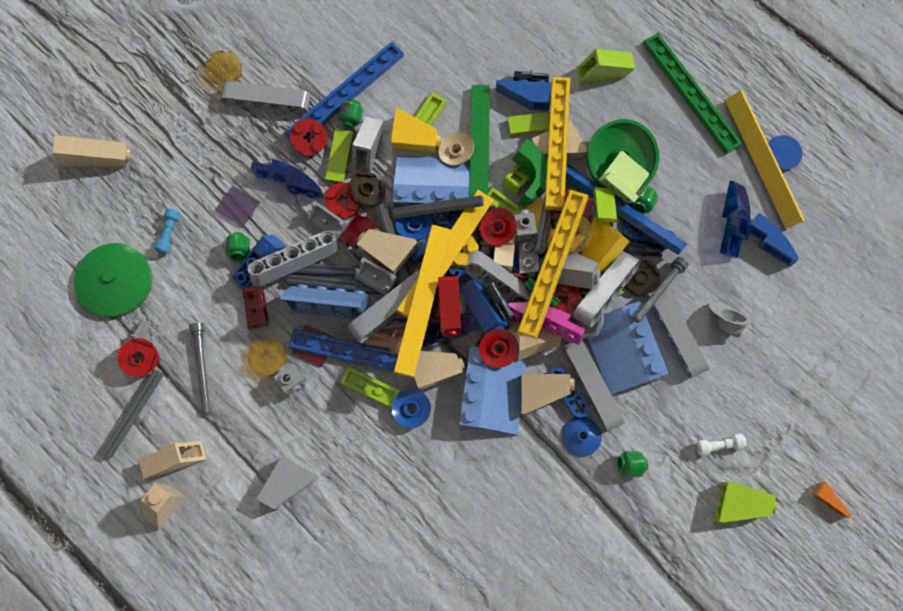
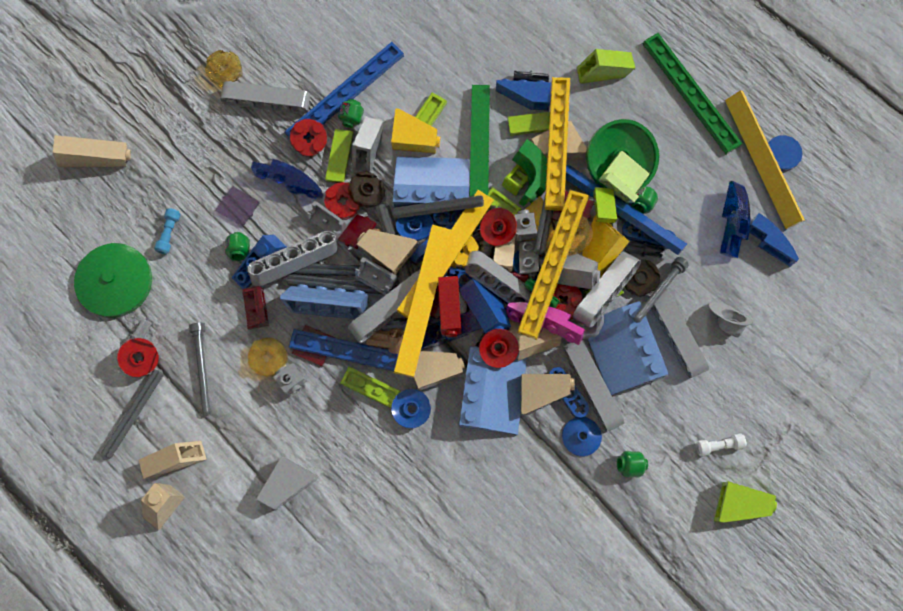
(453, 143): tan dish -> none
(499, 301): black axle -> none
(829, 498): orange piece -> none

